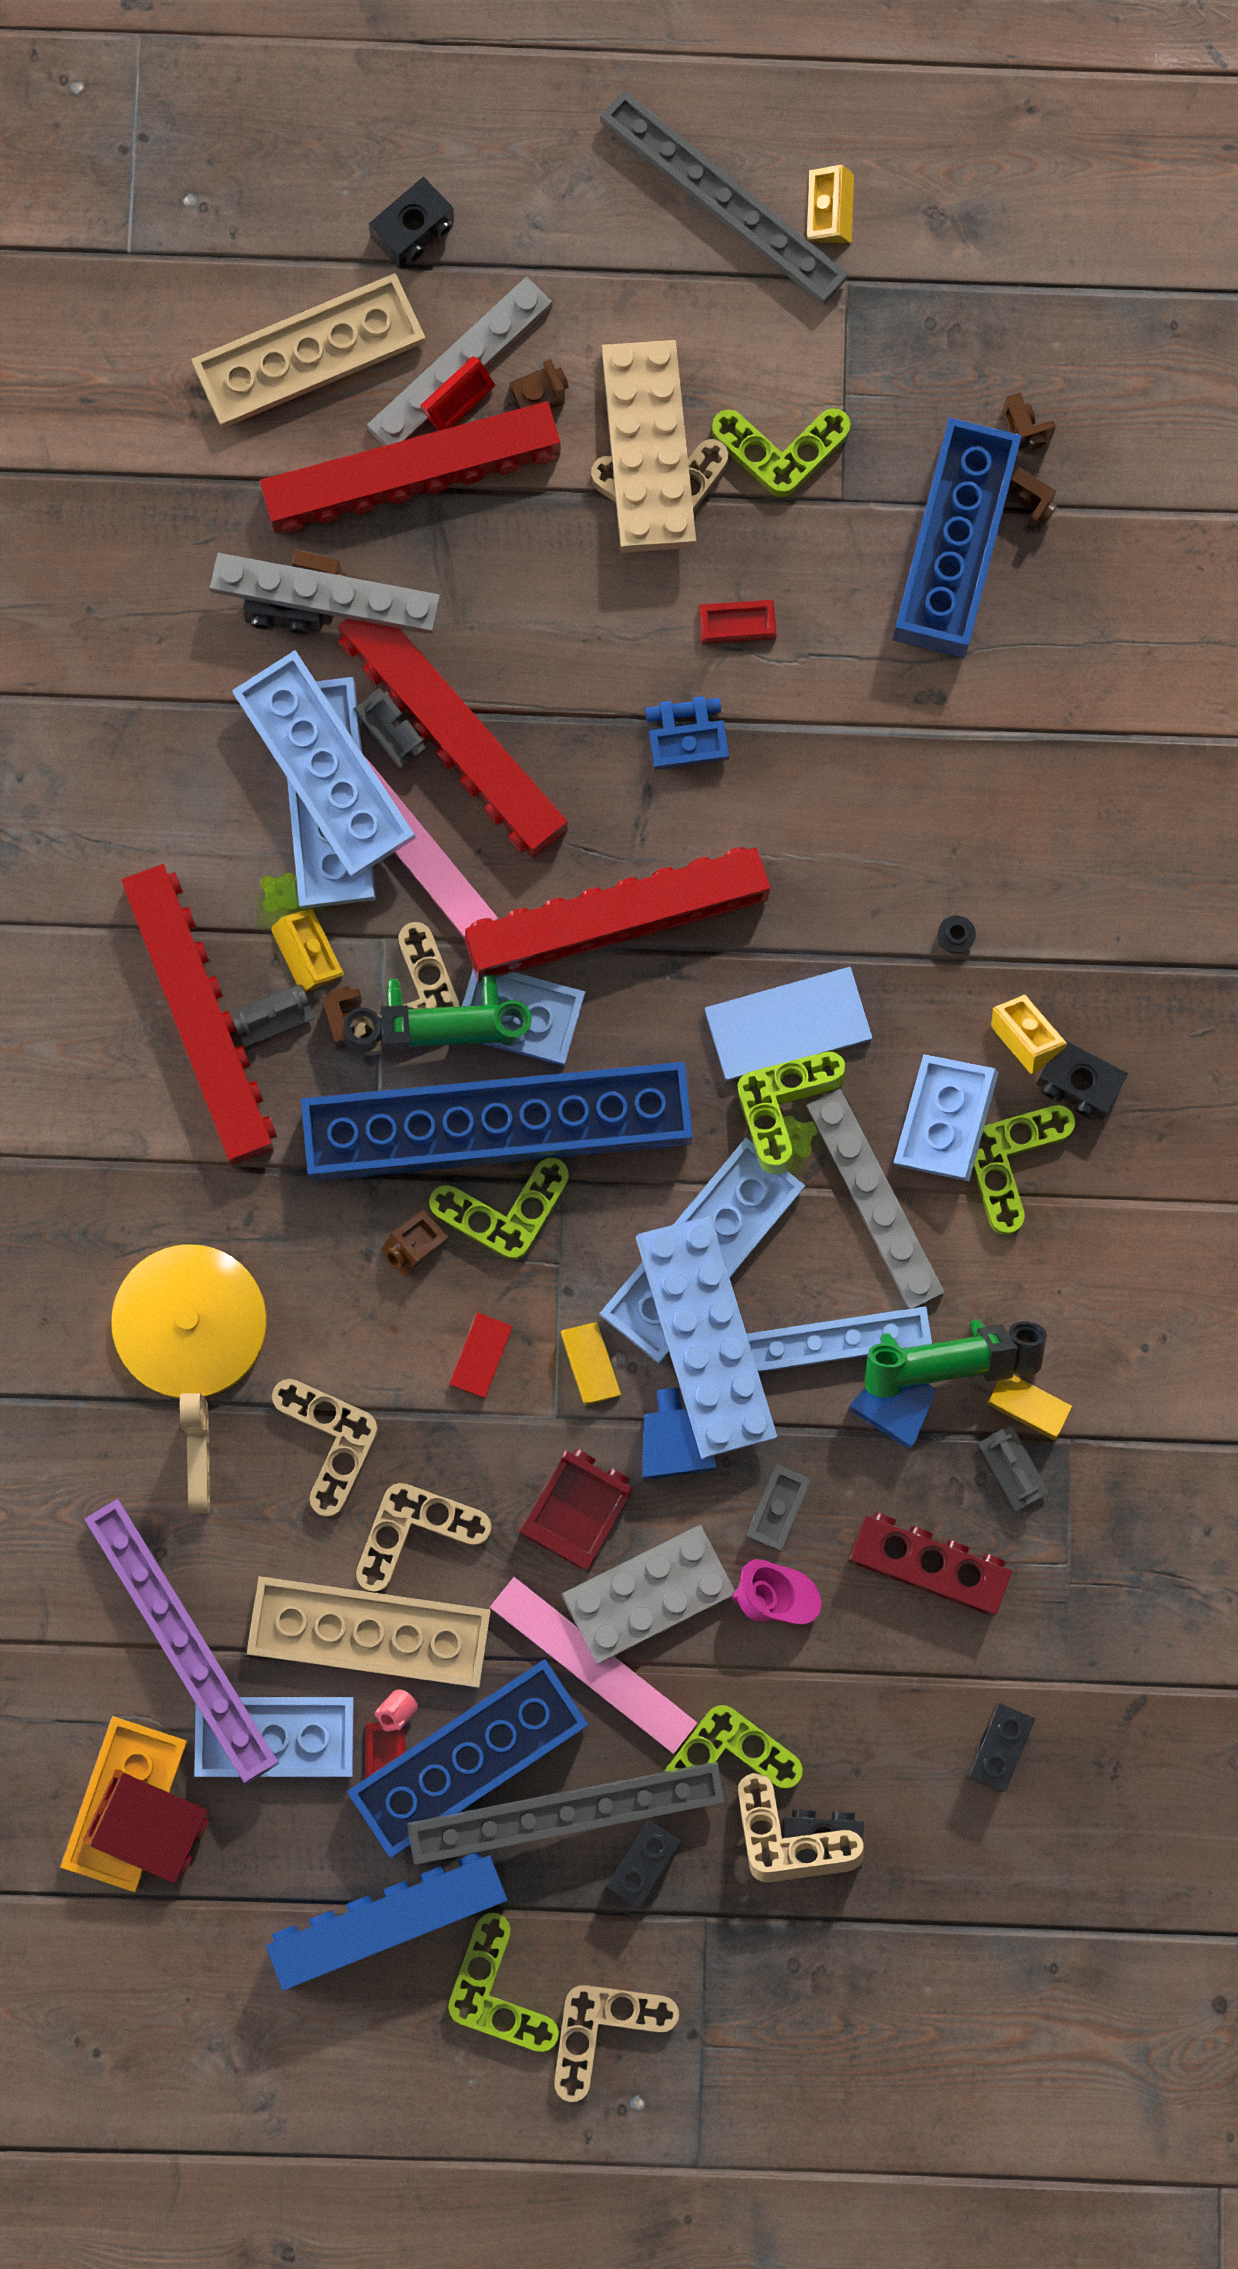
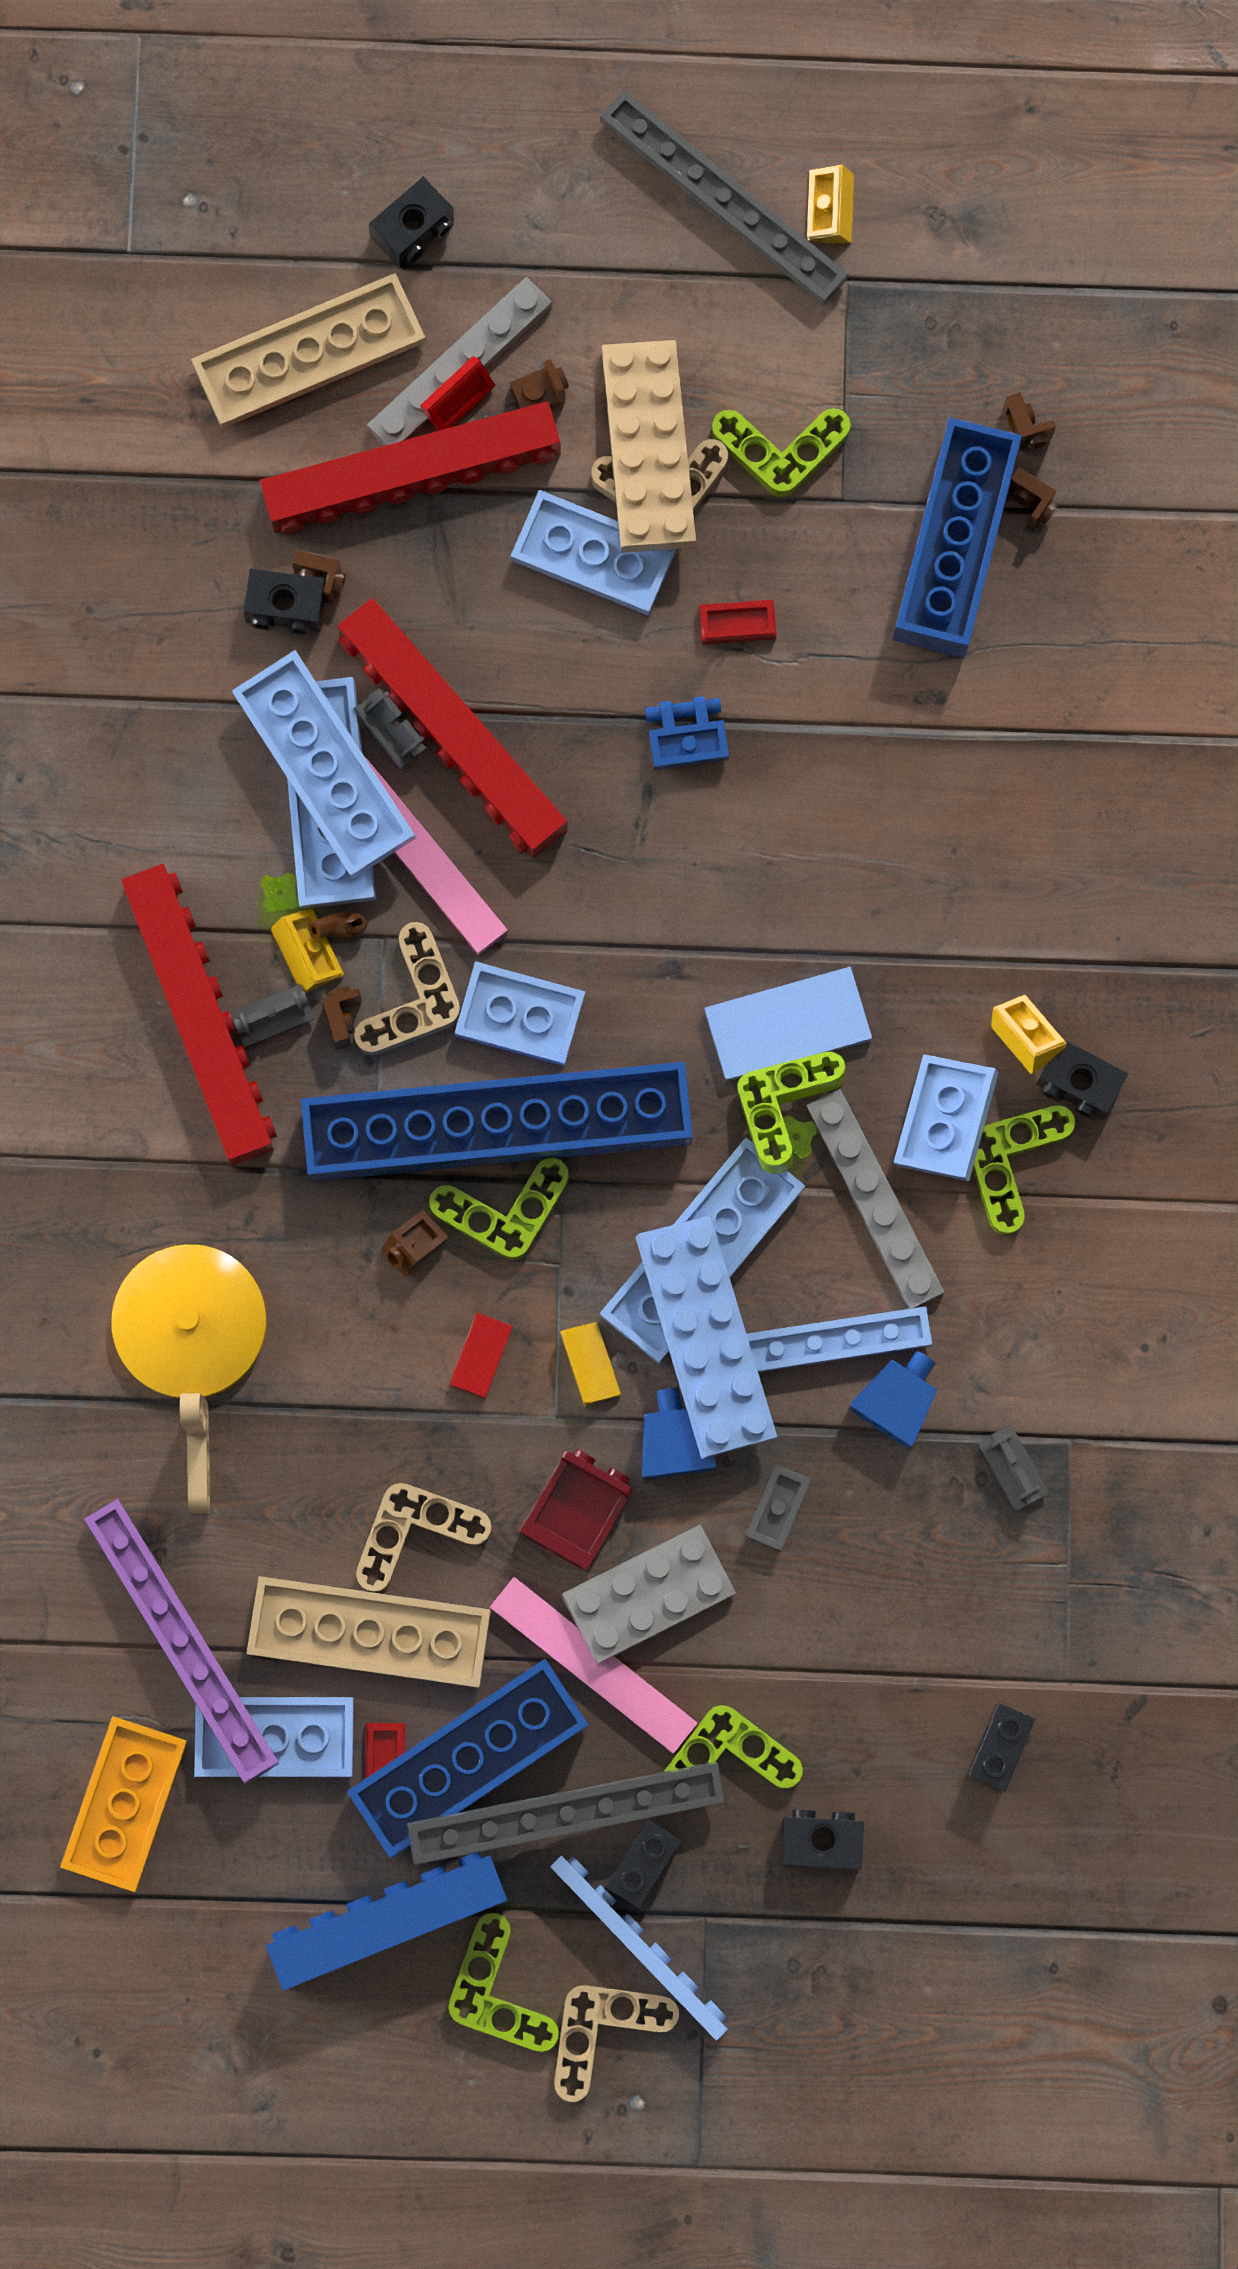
(146, 1826): dark red panel -> none
(325, 593): light grey plate -> none
(338, 924): none -> reddish brown arm
(343, 1443): tan beam -> none
(396, 1710): coral hose -> none
(405, 1028): green piece -> none
(586, 553): none -> light blue plate
(617, 913): red brick -> none
(652, 1957): none -> light blue plate
(777, 1593): dark pink piece -> none
(783, 1851): tan beam -> none
(951, 944): black plate -> none
(988, 1353): green piece -> none
(991, 1571): dark red brick -> none
(1030, 1406): yellow slope -> none

